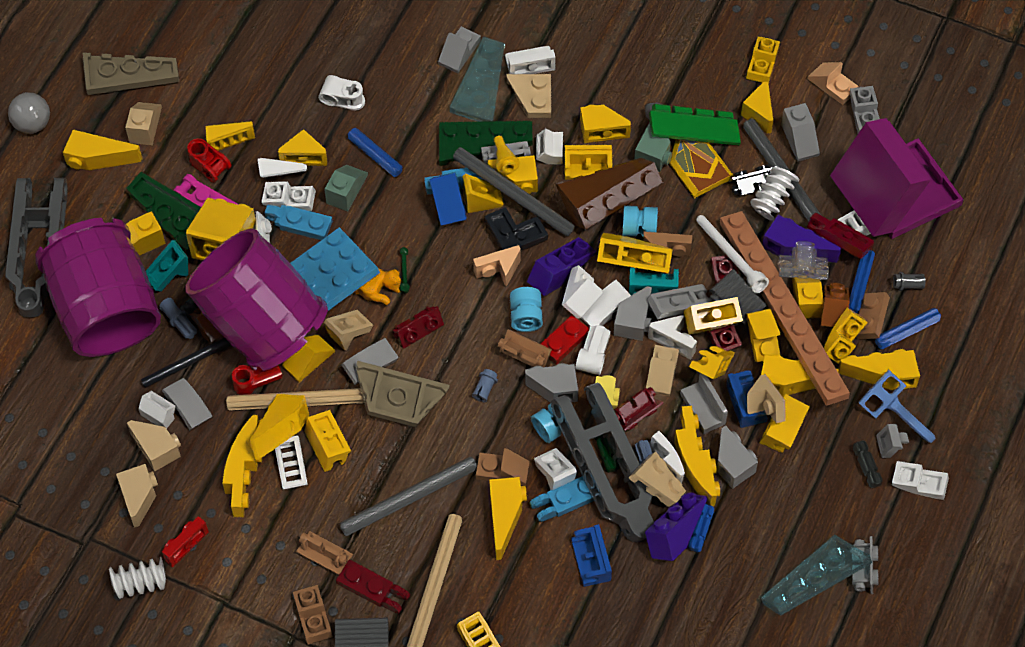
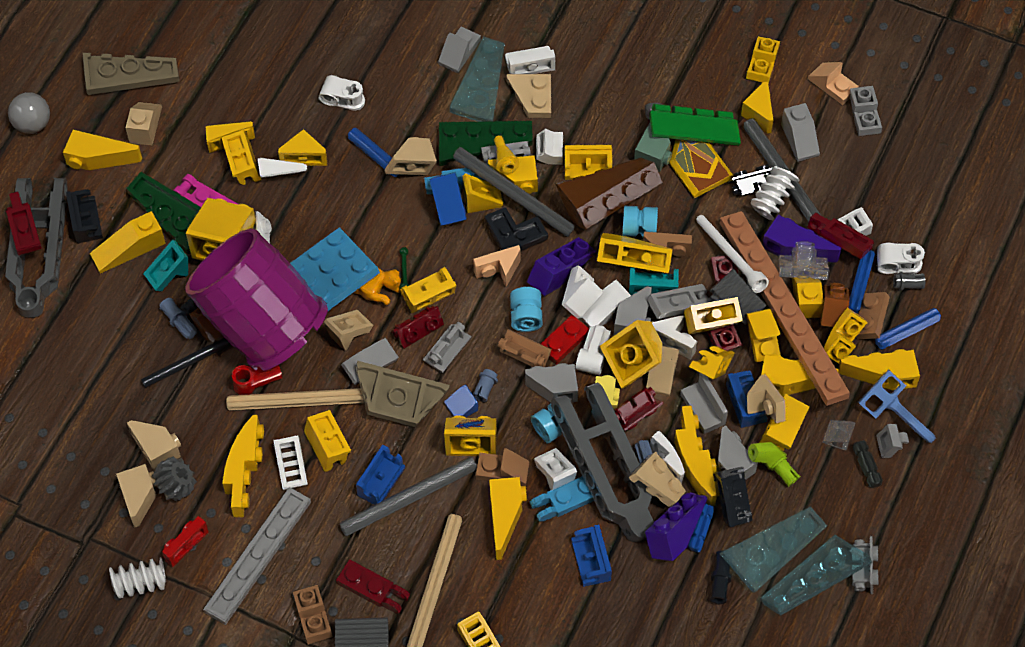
(22, 225): none -> dark red hinge
(84, 216): none -> black hinge
(98, 287): magenta piece -> none
(156, 409): white piece -> none
(174, 478): none -> dark grey gear
(187, 403): light grey slope -> none
(210, 162): red piece -> none
(241, 156): none -> yellow hinge
(257, 556): none -> light grey tile
(282, 421): yellow slope -> none
(283, 194): white slope -> none
(299, 221): dark azure hinge -> none
(308, 357): yellow slope -> none
(323, 552): medium nougat hinge -> none
(344, 186): sand green slope -> none
(380, 476): none -> blue hinge
(413, 158): none -> tan slope
(428, 290): none -> yellow hinge
(447, 347): none -> light grey hinge
(462, 402): none -> slope
(470, 436): none -> yellow slope
(603, 124): yellow slope -> none
(606, 454): dark green axle -> none
(633, 352): none -> yellow slope
(721, 578): none -> black pin
(733, 496): none -> black hinge
(768, 551): none -> clear light blue wing
(774, 460): none -> lime arm
(839, 433): none -> clear slope
(893, 182): magenta container -> none
(898, 258): none -> white piece
(918, 481): white slope -> none

